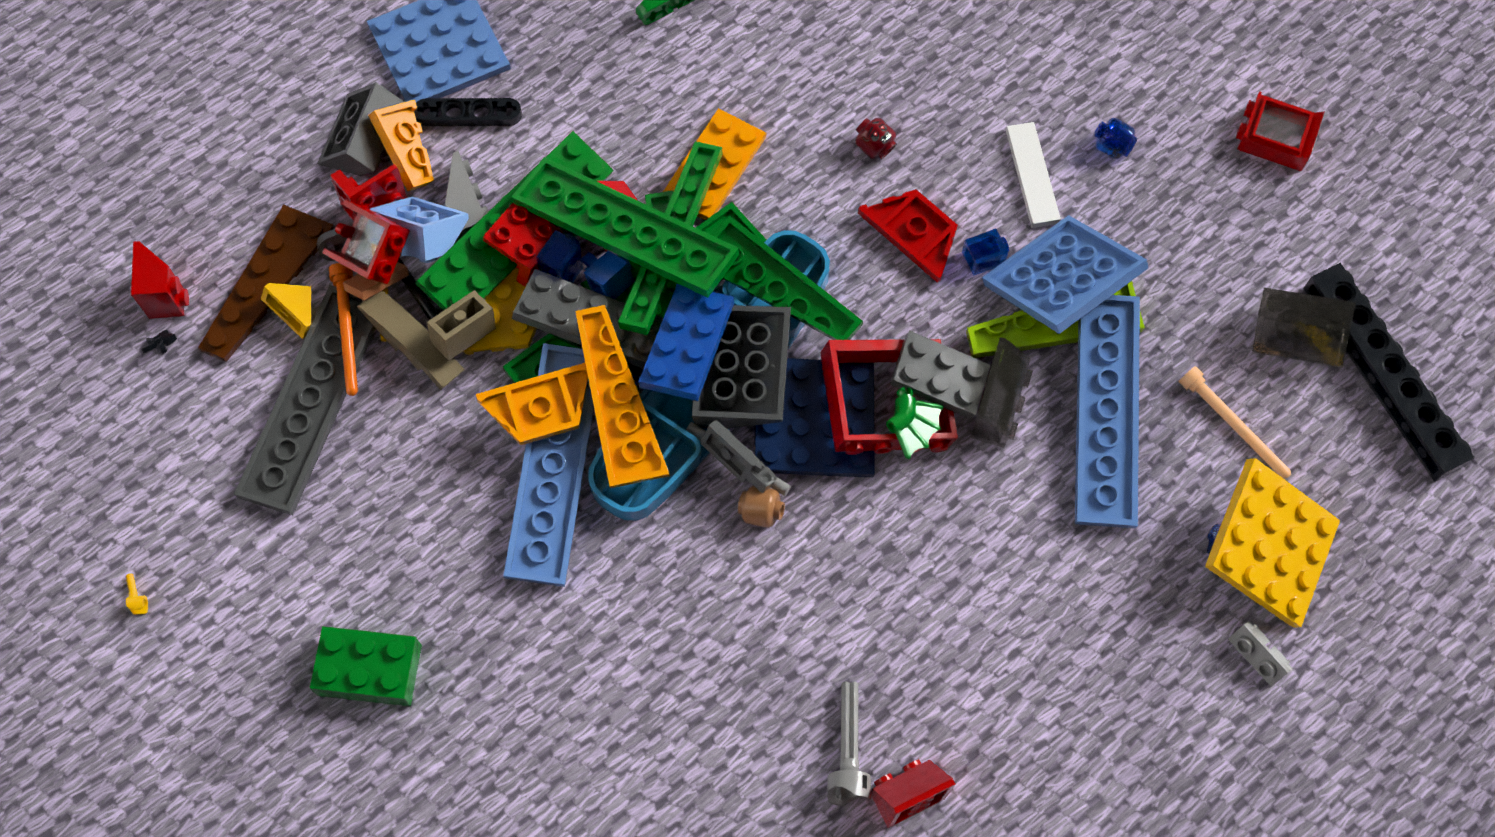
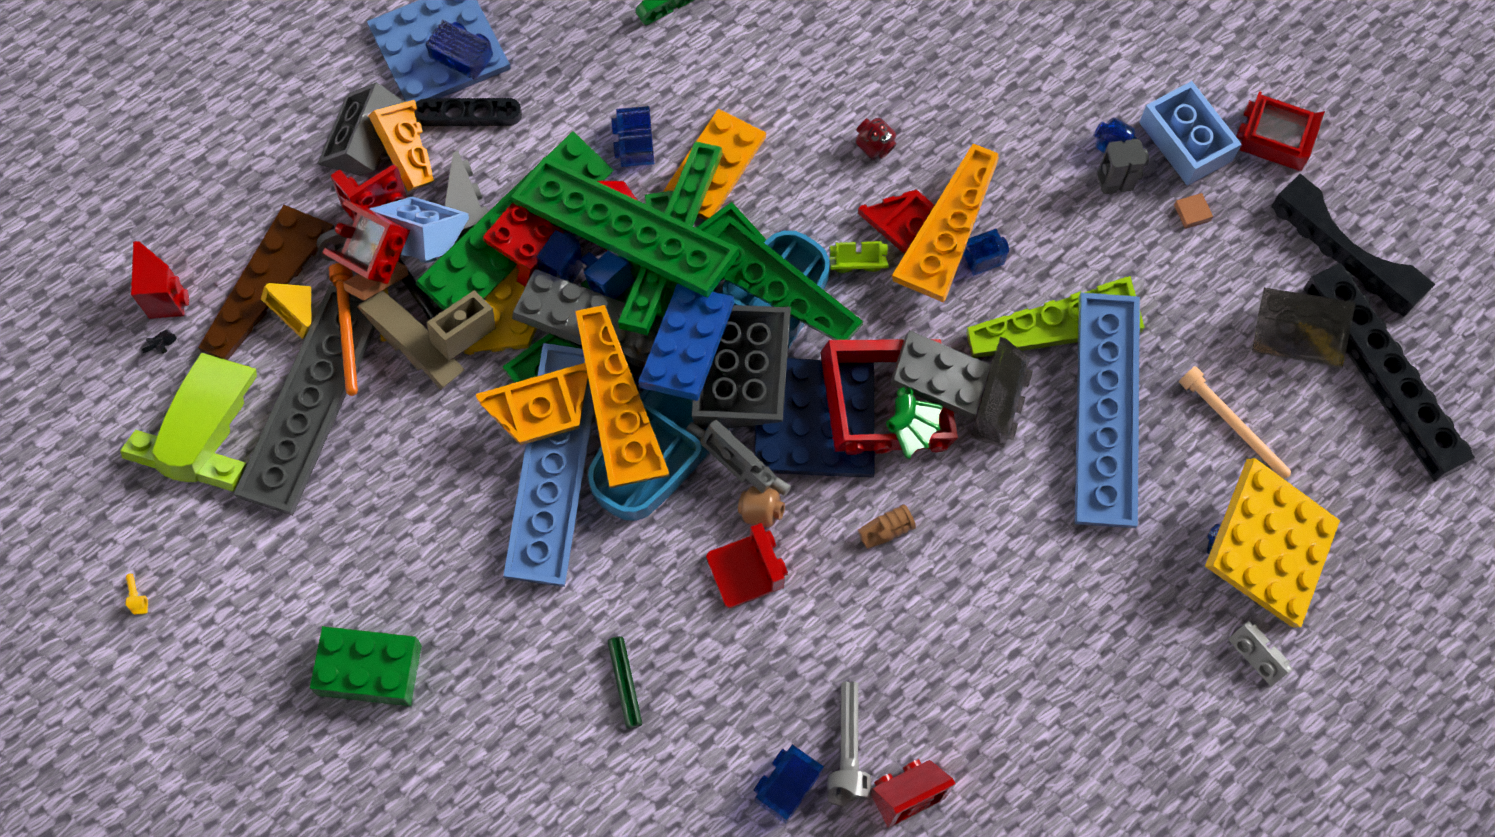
(197, 426): none -> lime slope
(459, 49): none -> clear blue brick
(624, 682): none -> dark green axle
(634, 136): none -> clear blue brick
(747, 568): none -> red bracket
(788, 783): none -> clear blue brick
(845, 258): none -> lime hinge
(887, 527): none -> medium nougat hinge
(940, 243): none -> light orange wing
(1033, 175): white tile -> none
(1065, 273): medium blue plate -> none
(1122, 166): none -> dark grey brick
(1189, 133): none -> light blue brick
(1193, 210): none -> nougat tile
(1395, 283): none -> black arch

